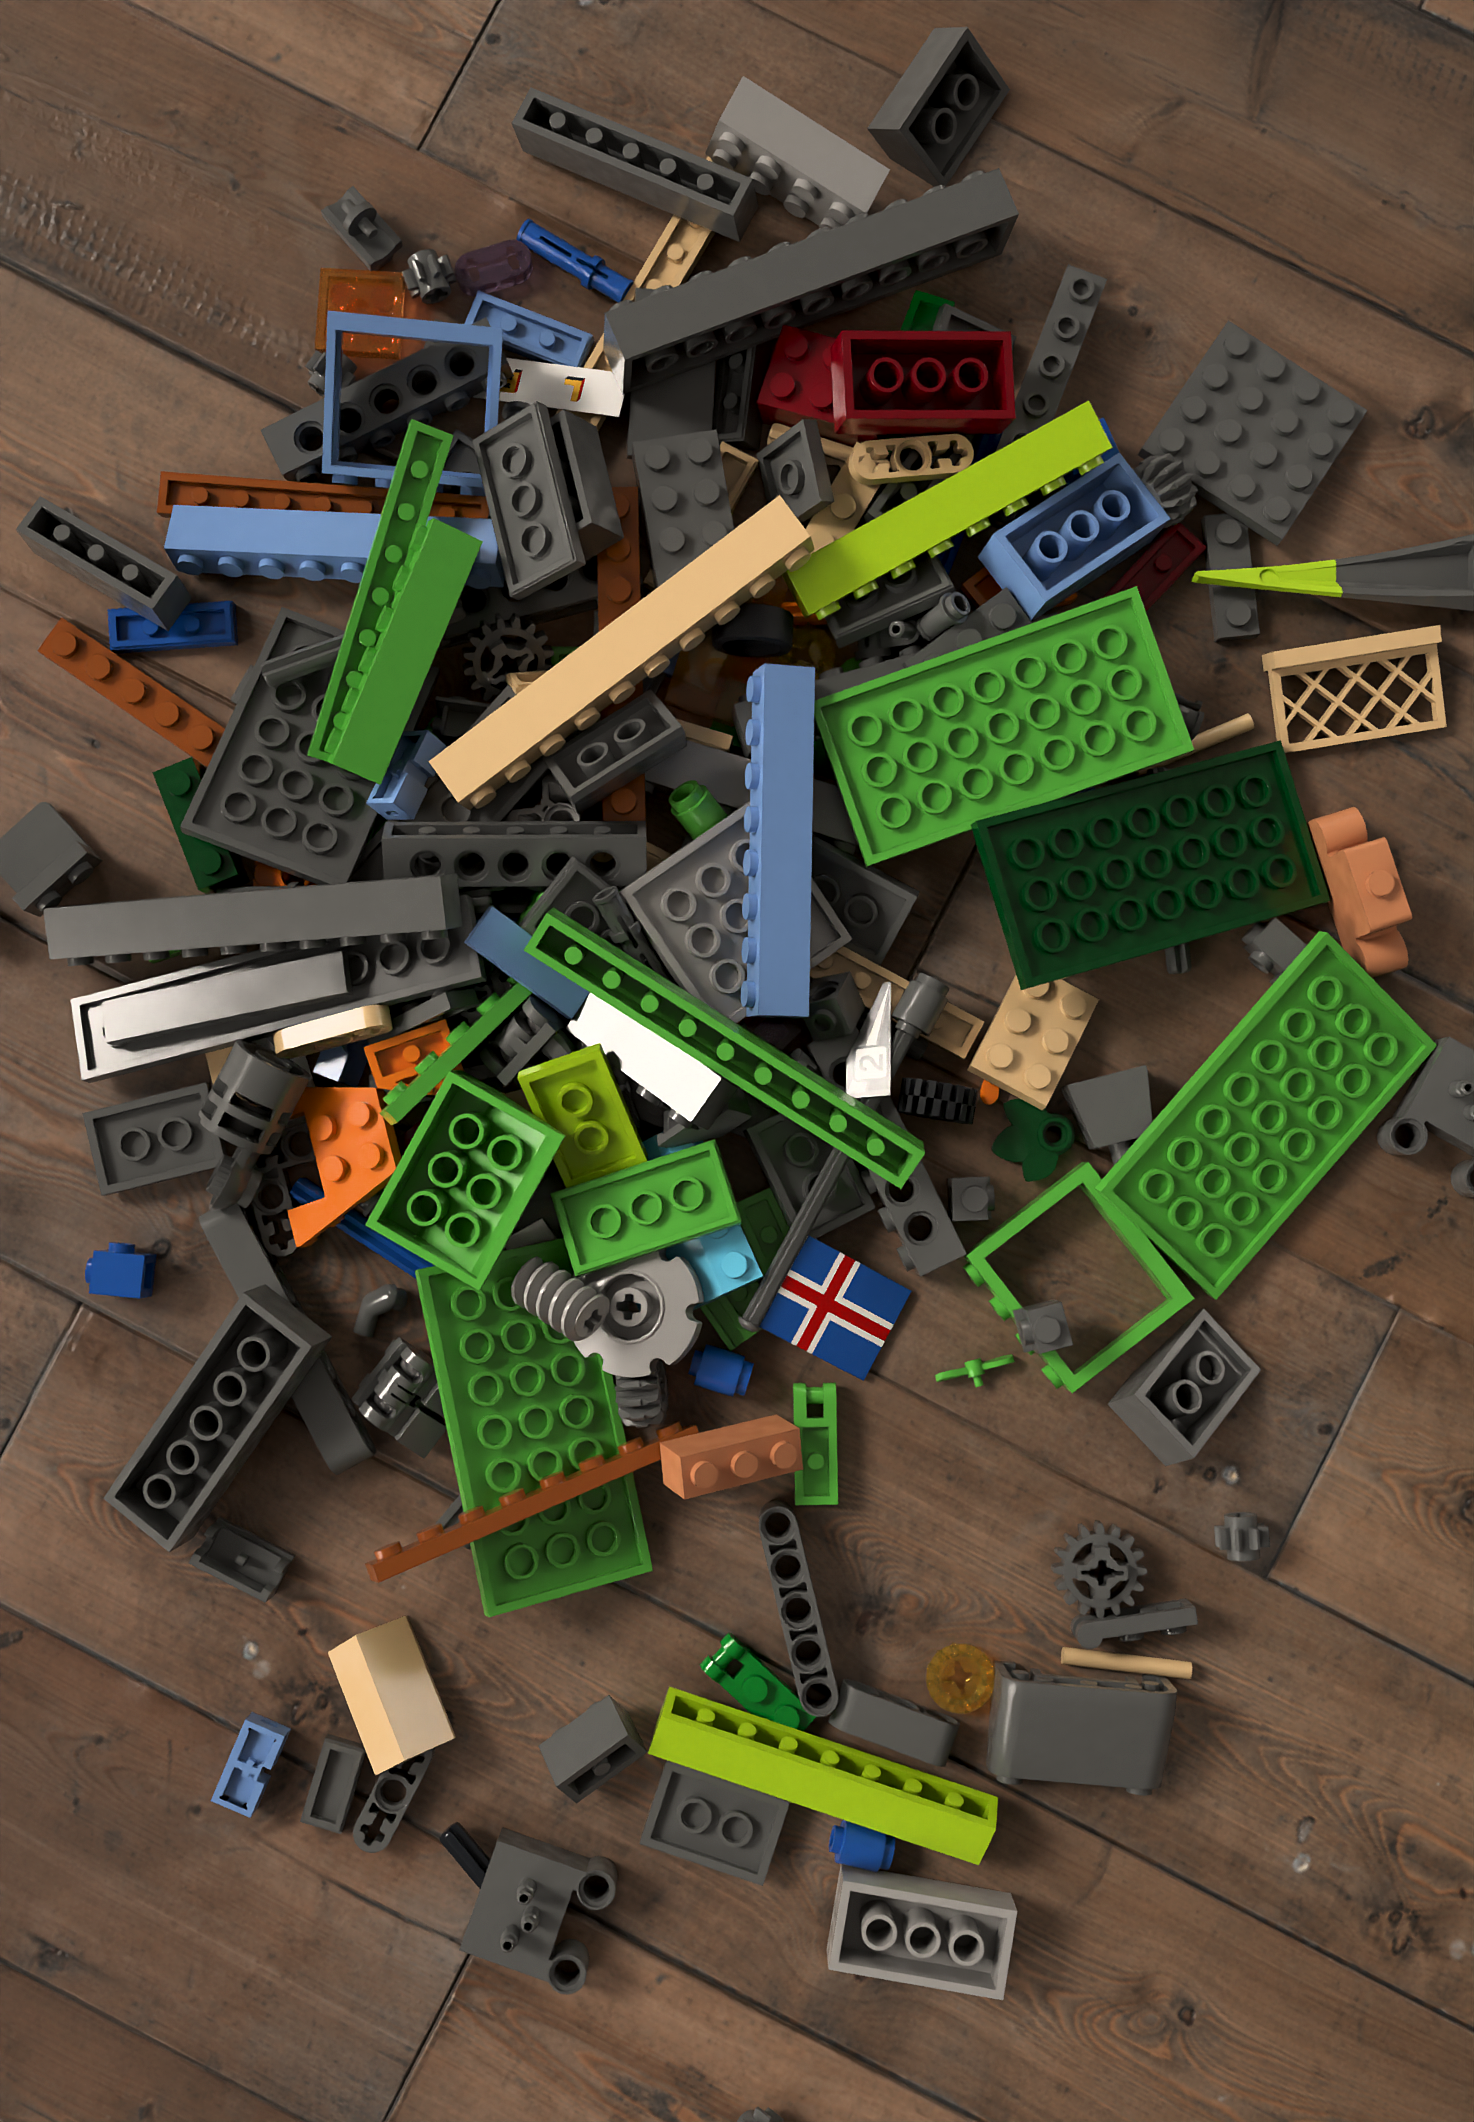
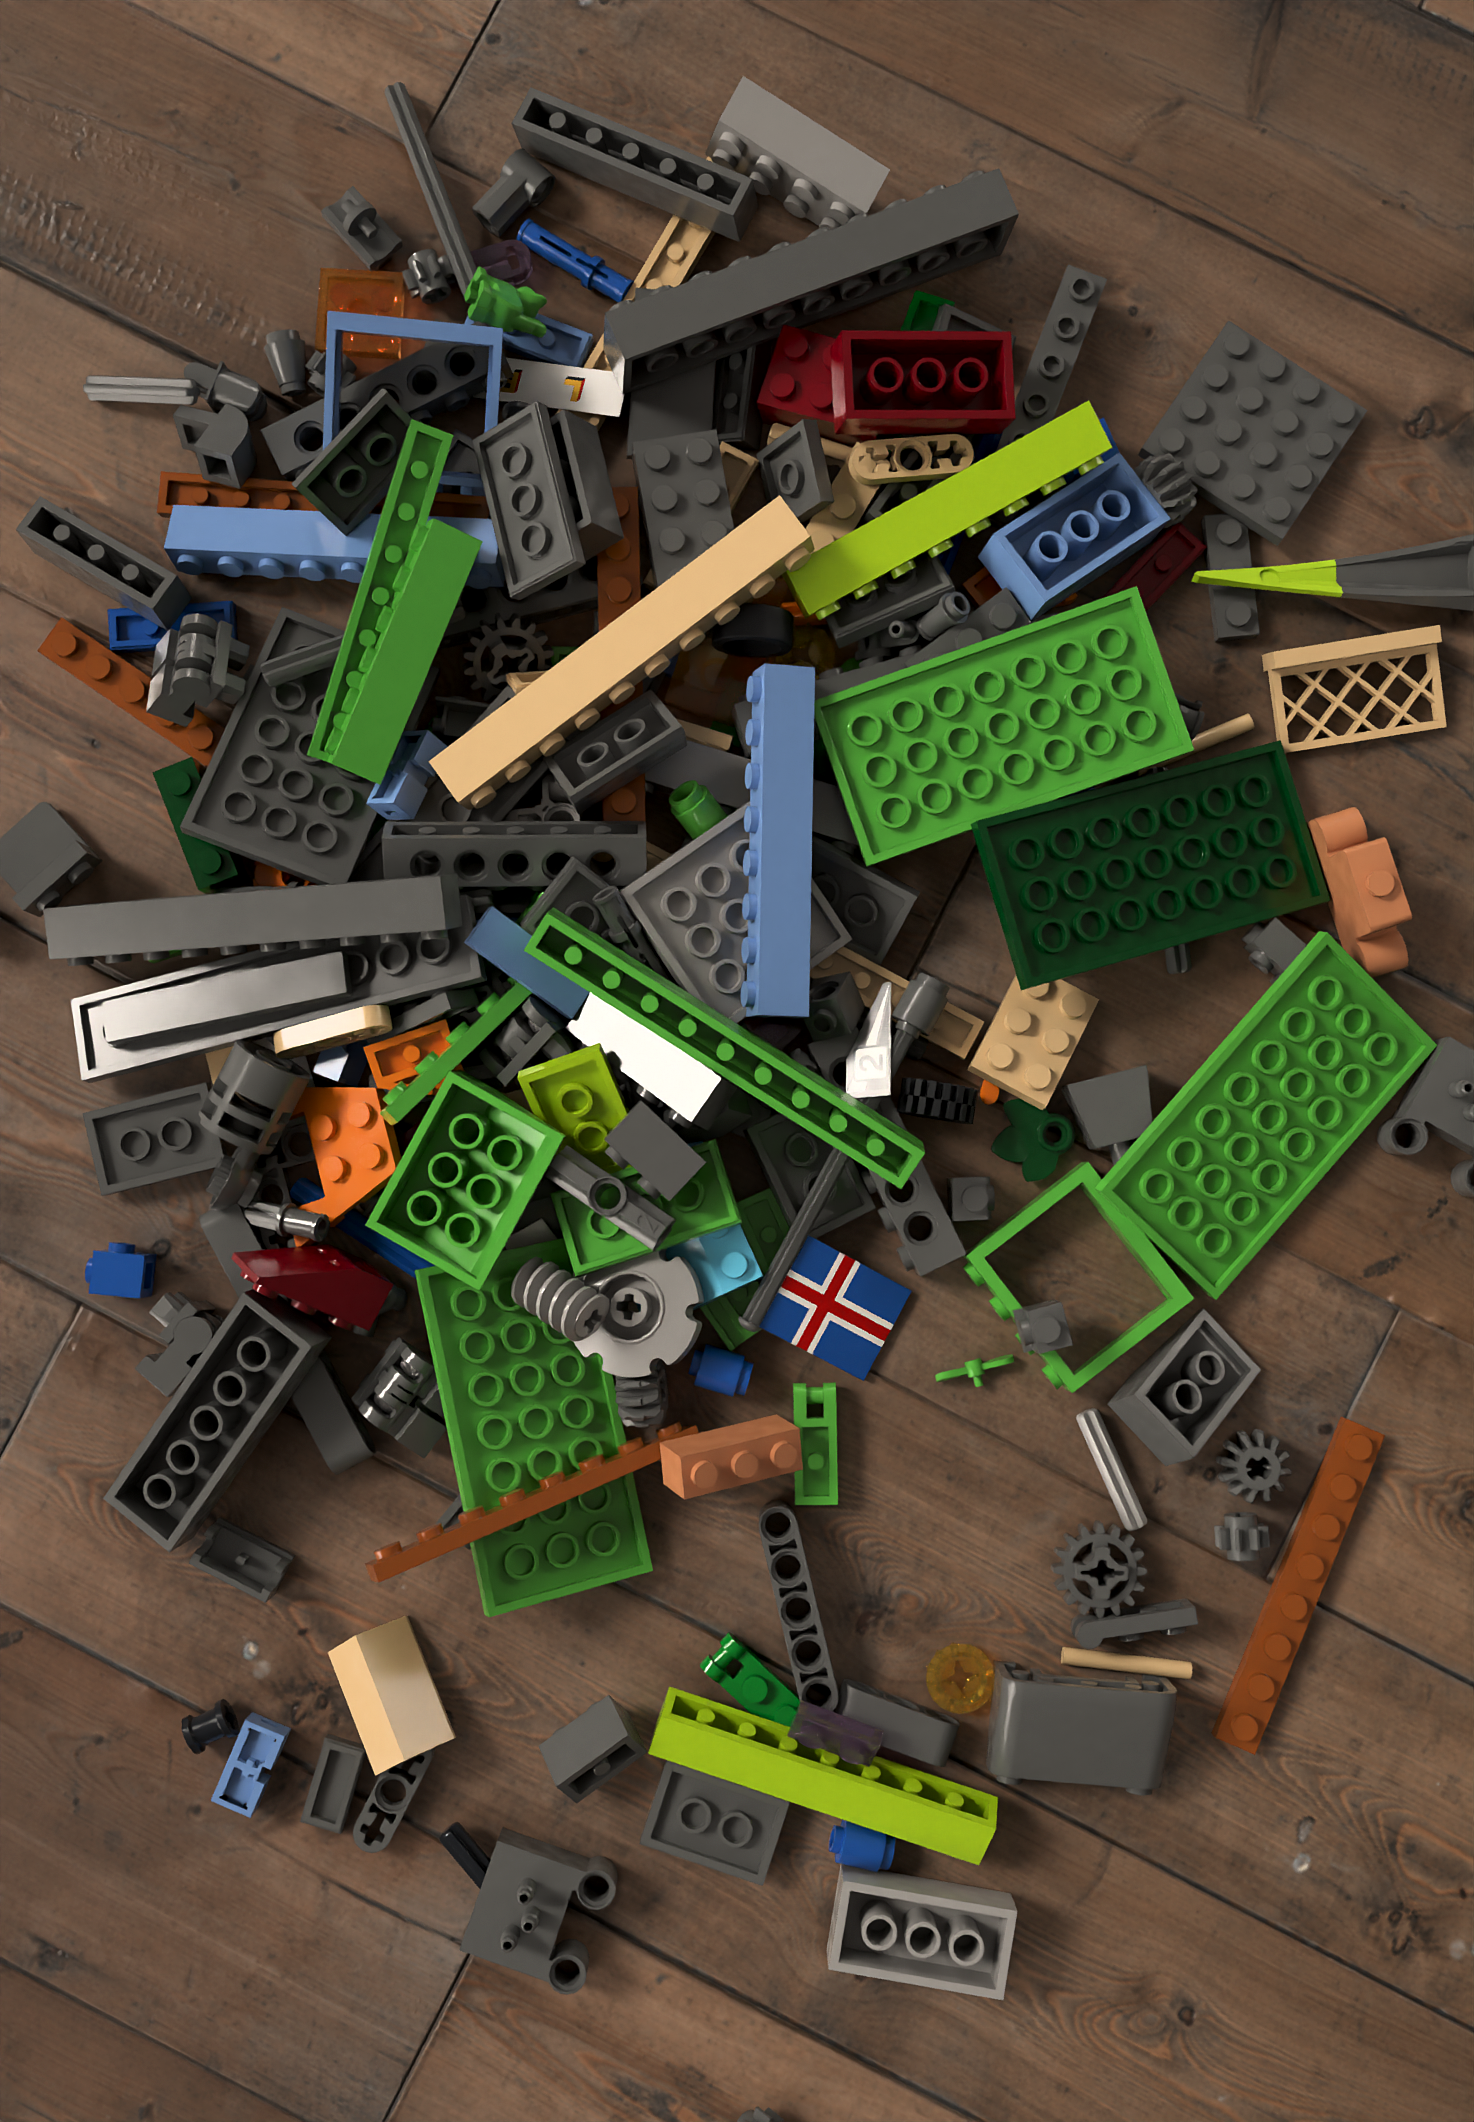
(141, 389): none -> axle
(188, 1332): none -> dark grey hips
(193, 668): none -> dark grey hips
(210, 1726): none -> black bush
(220, 443): none -> dark grey brick
(228, 387): none -> dark grey arm
(287, 360): none -> dark grey cone
(288, 1220): none -> dark grey axle
(319, 1280): none -> dark red slope
(357, 464): none -> dark grey slope
(431, 184): none -> dark grey axle
(503, 305): none -> bright green animal
(520, 184): none -> dark grey piece
(632, 1213): none -> dark grey piece
(653, 1151): none -> dark grey brick
(835, 1733): none -> plate
(939, 105): dark grey slope -> none
(1111, 1469): none -> light grey axle
(1241, 1477): none -> dark grey gear
(1297, 1585): none -> dark orange plate

